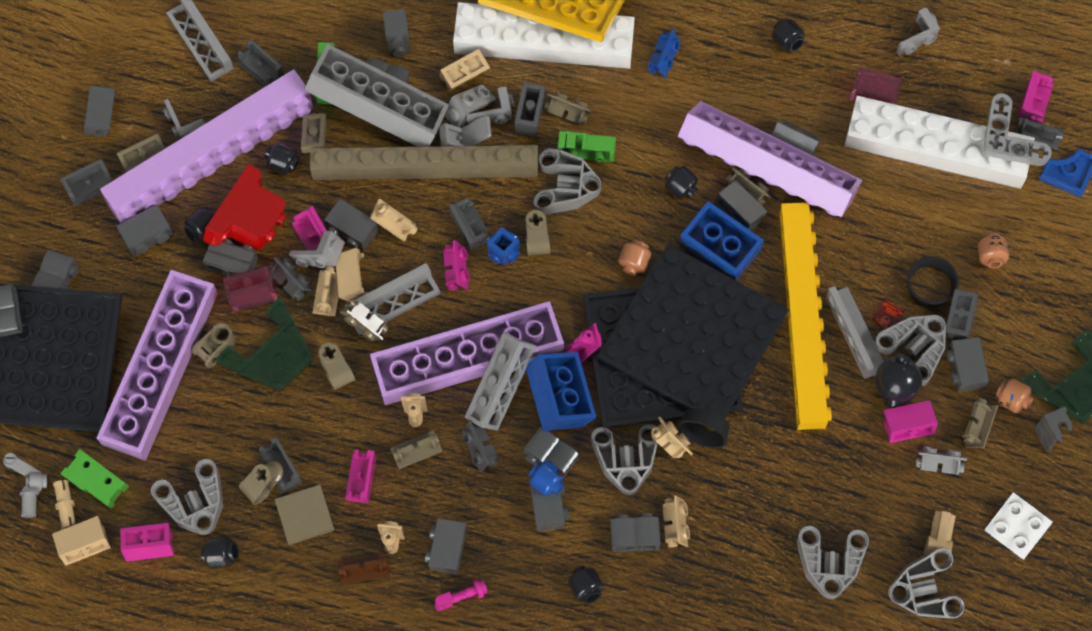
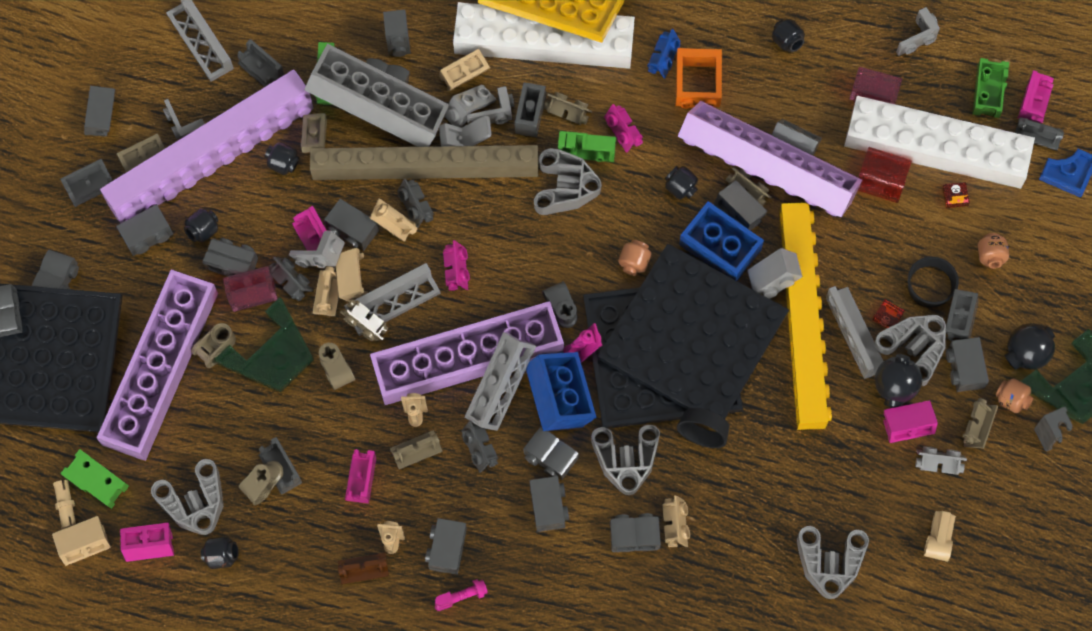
(34, 483): light grey pin -> none
(247, 213): red brick -> none
(304, 514): dark tan tile -> none
(410, 194): none -> dark grey hinge
(469, 224): dark grey hinge -> none
(500, 241): blue brick -> none
(537, 236): dark tan piece -> none
(546, 478): blue head -> none
(561, 302): none -> dark grey piece
(586, 584): black head -> none
(618, 120): none -> dark pink hinge
(667, 437): tan hinge -> none
(698, 58): none -> orange window
(775, 273): none -> light grey brick
(883, 174): none -> clear red plate
(919, 568): light grey connector -> none
(956, 195): none -> clear red tile
(990, 87): none -> bright green piece
(1005, 142): light grey beam -> none
(1018, 525): white hinge -> none
(1030, 347): none -> black brick

